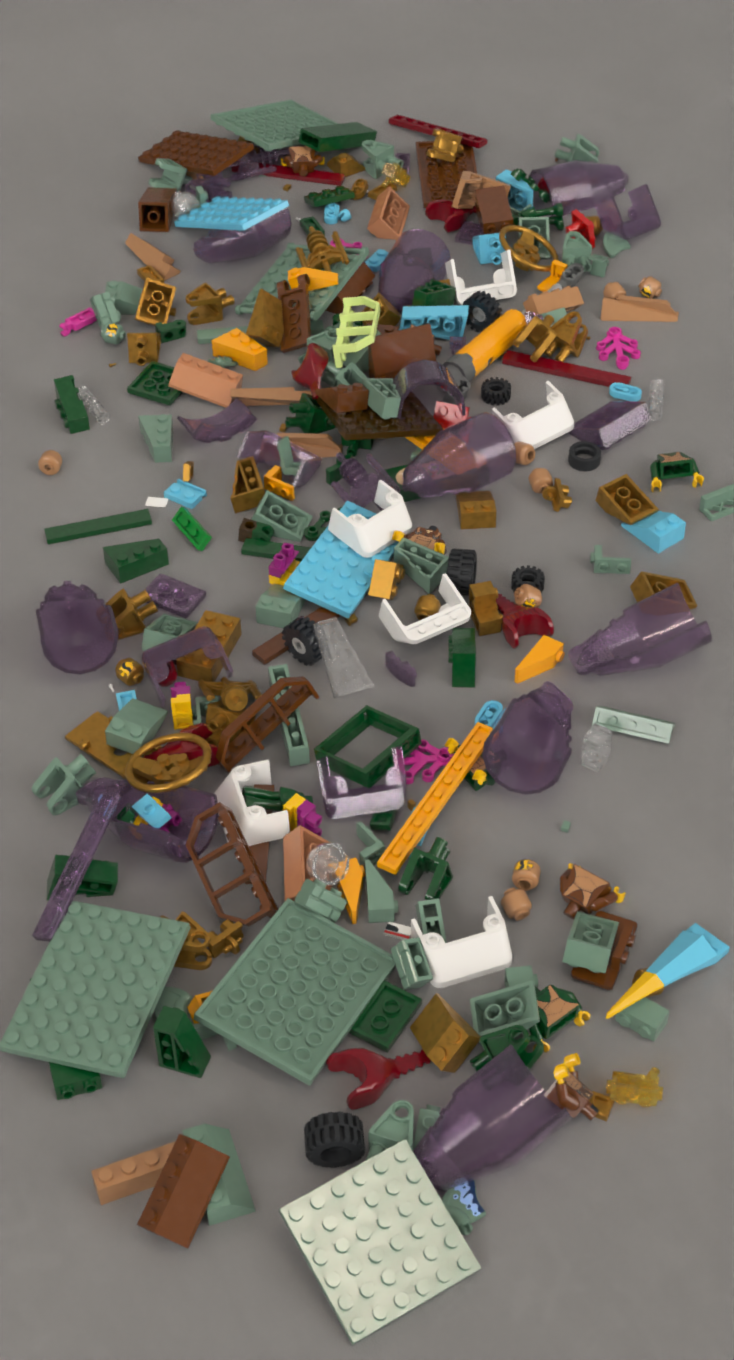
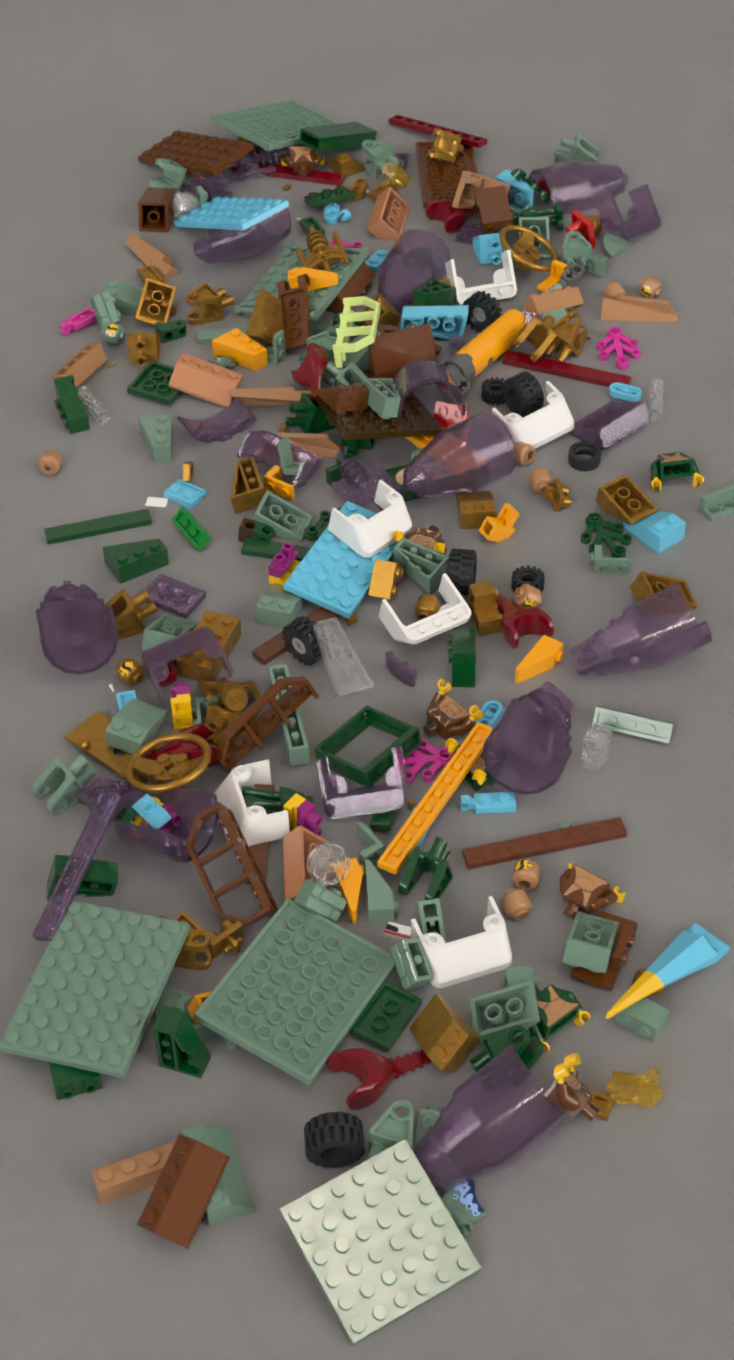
(83, 363): none -> medium nougat brick
(277, 352): none -> sand green bracket
(447, 716): none -> torso
(489, 802): none -> medium azure plate
(501, 527): none -> light orange brick
(523, 394): none -> black tyre
(544, 843): none -> copper tile
(595, 521): none -> dark green plant

